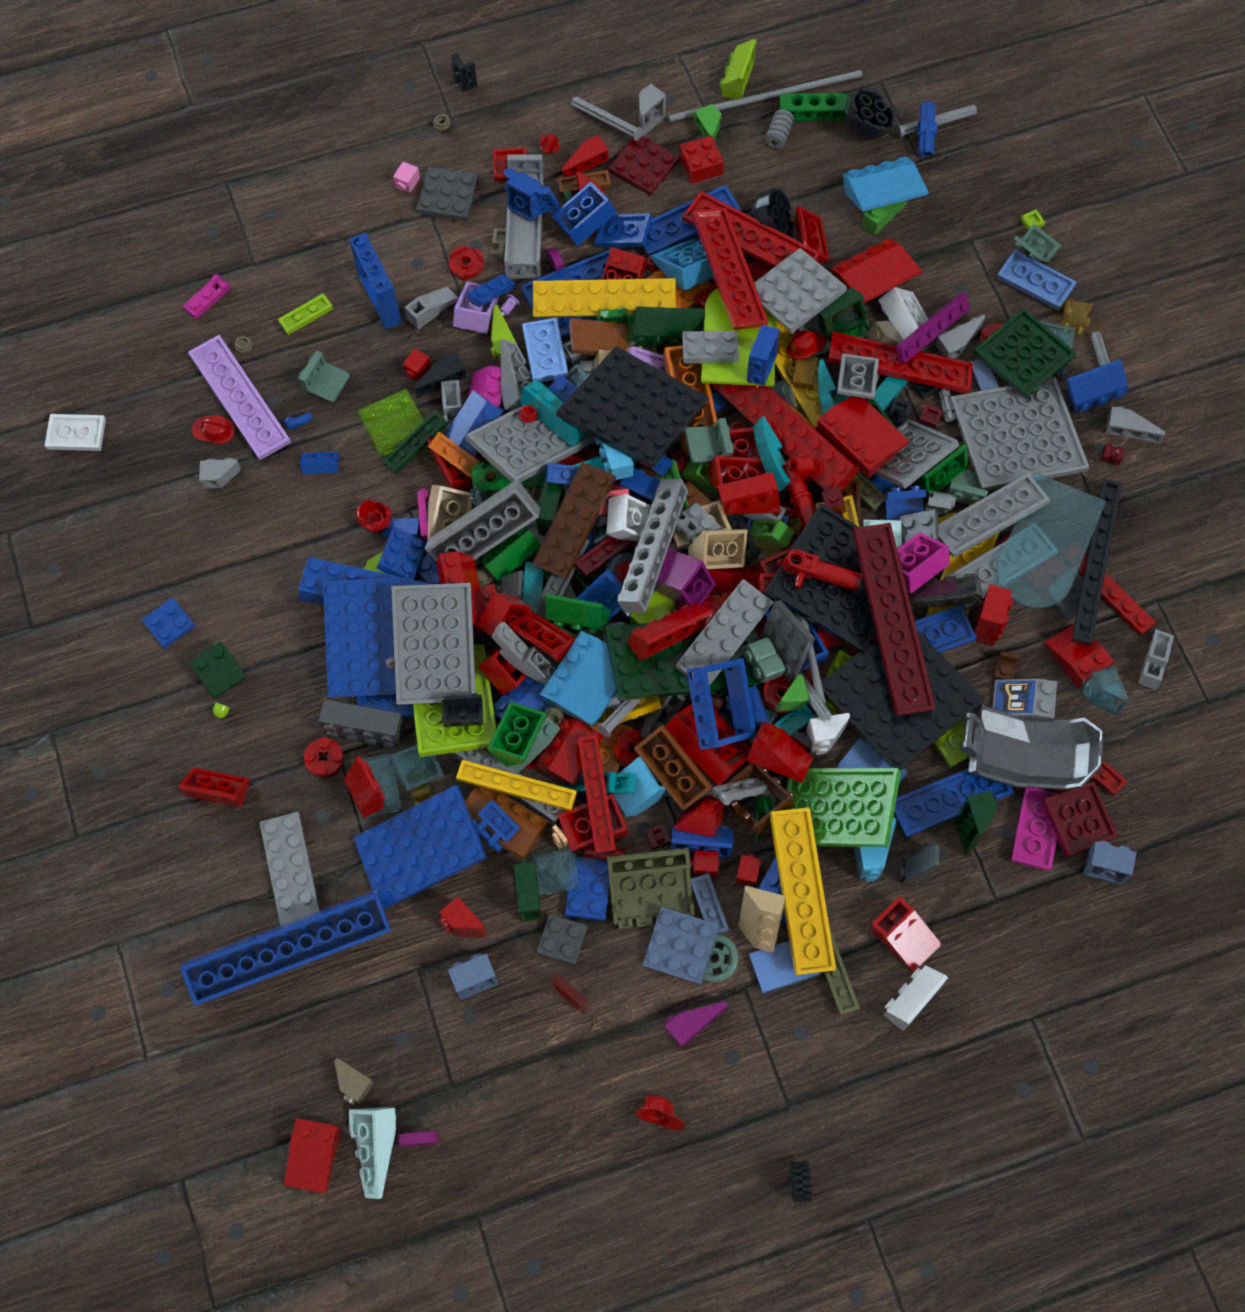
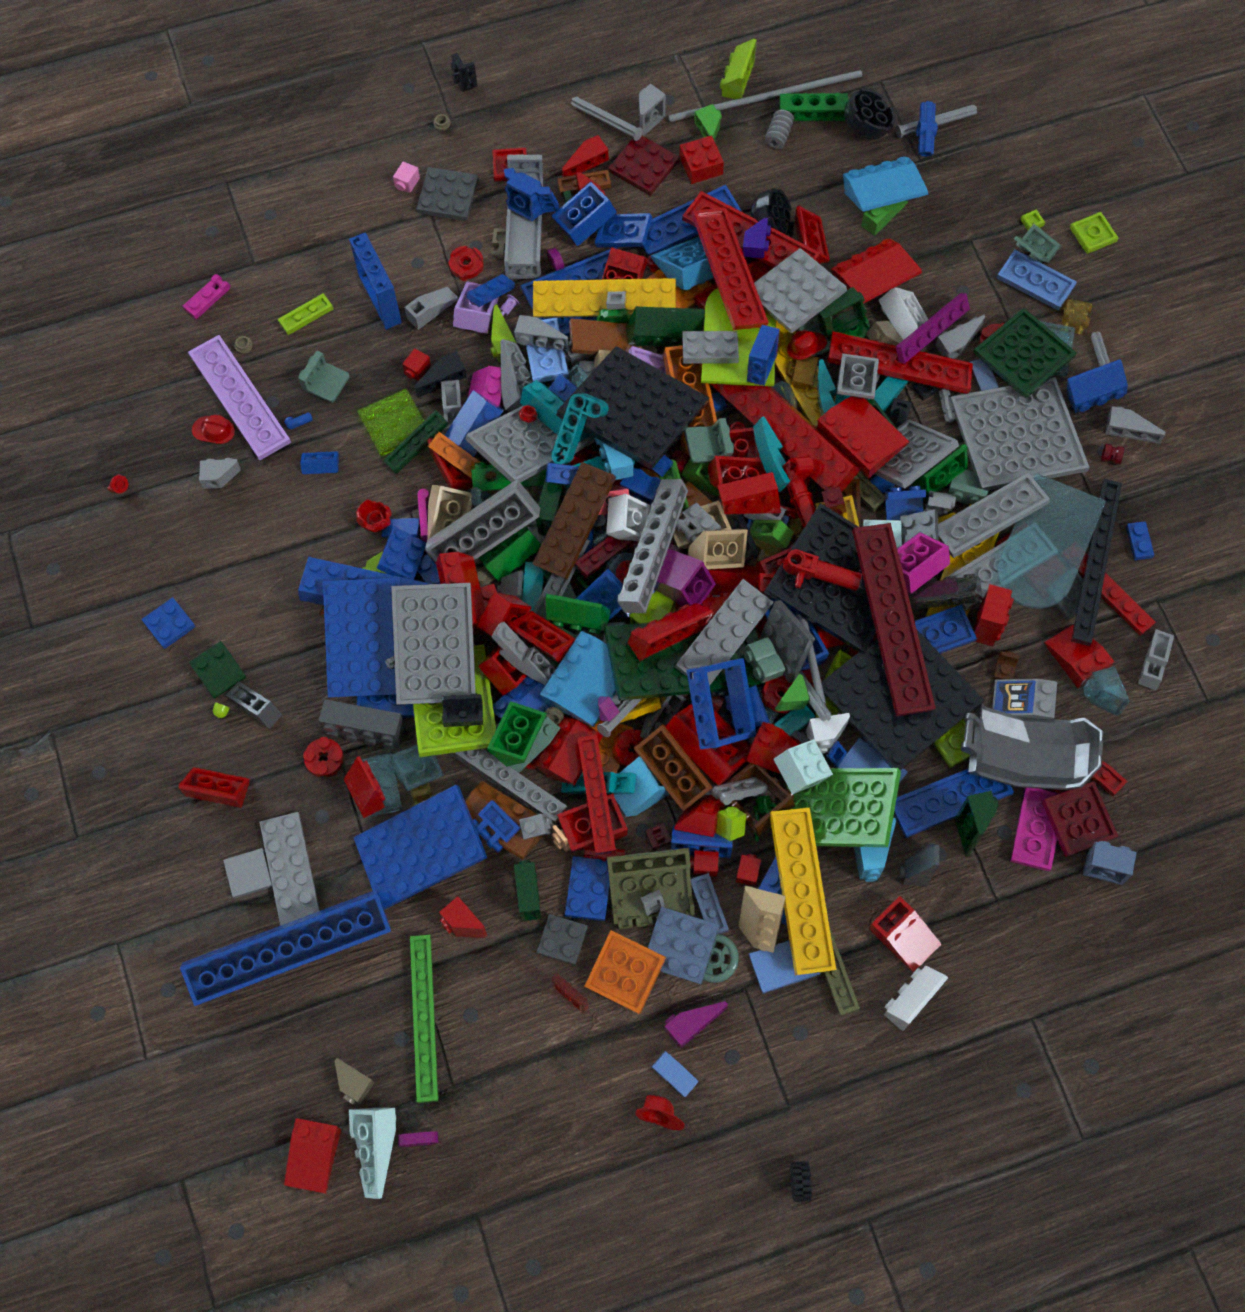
(75, 432): white plate -> none
(118, 484): none -> red plate
(248, 873): none -> light grey tile
(254, 704): none -> dark grey slope
(424, 1019): none -> bright green plate
(473, 976): sand blue brick -> none
(516, 785): yellow plate -> none
(536, 826): none -> light grey bracket
(538, 333): none -> light grey slope
(549, 143): red gear -> none
(556, 872): clear light blue plate -> none
(575, 431): none -> teal beam
(607, 708): none -> magenta slope
(616, 300): none -> light grey plate
(625, 972): none -> orange plate
(652, 902): none -> light grey plate
(675, 1074): none -> medium blue slope
(731, 823): none -> lime brick
(755, 239): none -> dark purple slope
(803, 766): none -> light aqua brick
(835, 755): none -> blue slope
(930, 416): dark red plate -> none
(1094, 232): none -> lime plate
(1139, 540): none -> blue plate

